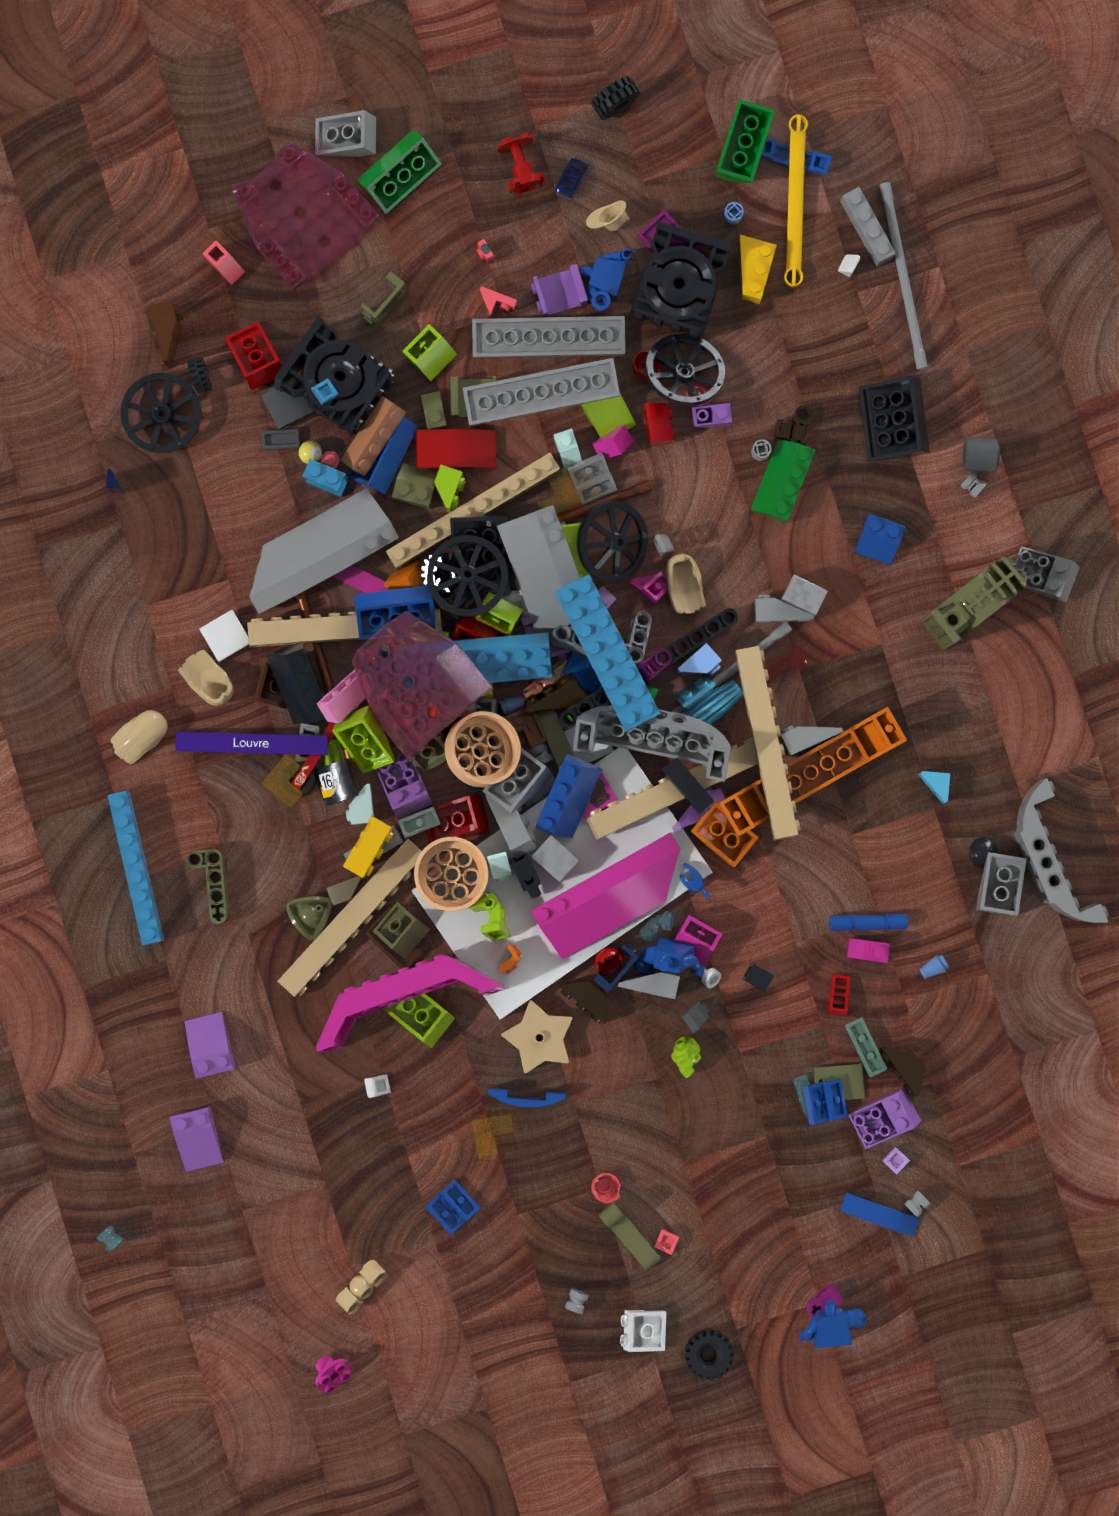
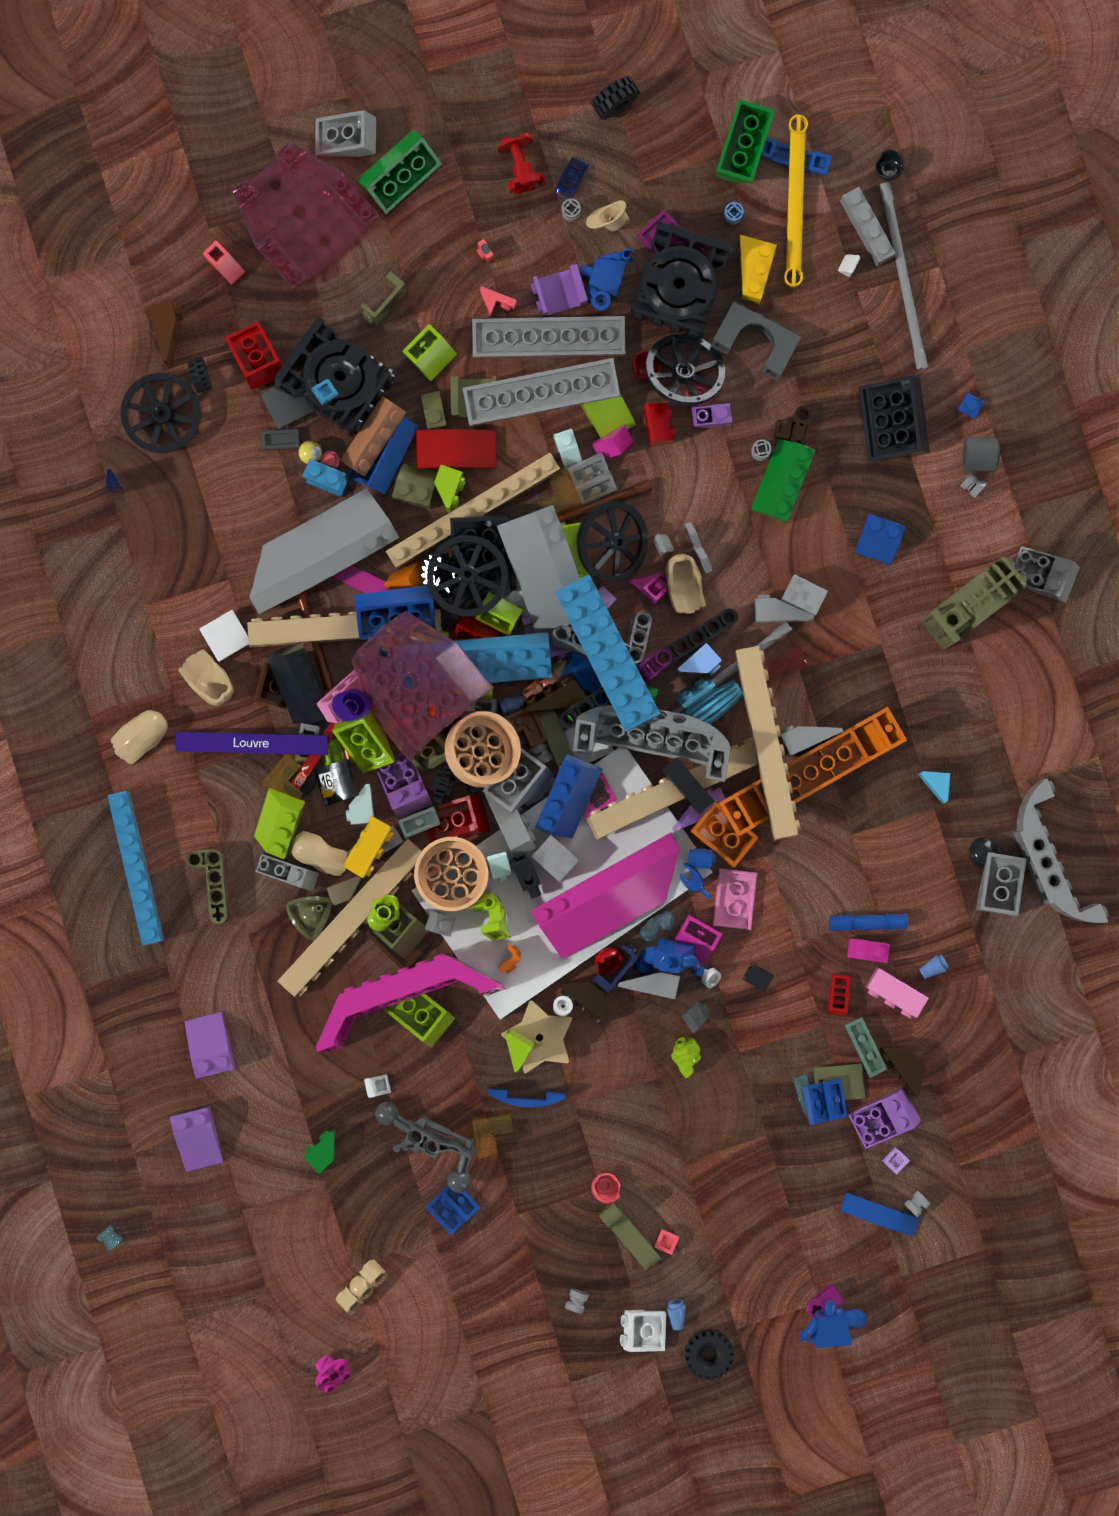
(278, 822): none -> lime slope
(287, 872): none -> light grey slope
(315, 852): none -> tan hair
(323, 1153): none -> green slope
(351, 704): none -> dark purple piece
(383, 912): none -> lime head
(440, 923): none -> light grey brick
(443, 784): none -> black gear
(458, 1179): none -> dark grey piece
(518, 1047): none -> lime slope
(565, 1002): none -> white tile
(571, 214): none -> light grey wheel
(676, 1313): none -> medium blue cone
(695, 542): none -> light grey tile
(701, 858): none -> blue brick
(735, 899): none -> bright pink tile
(742, 319): none -> dark grey arch
(889, 165): none -> black hair
(896, 993): none -> bright pink brick
(970, 406): none -> blue plate

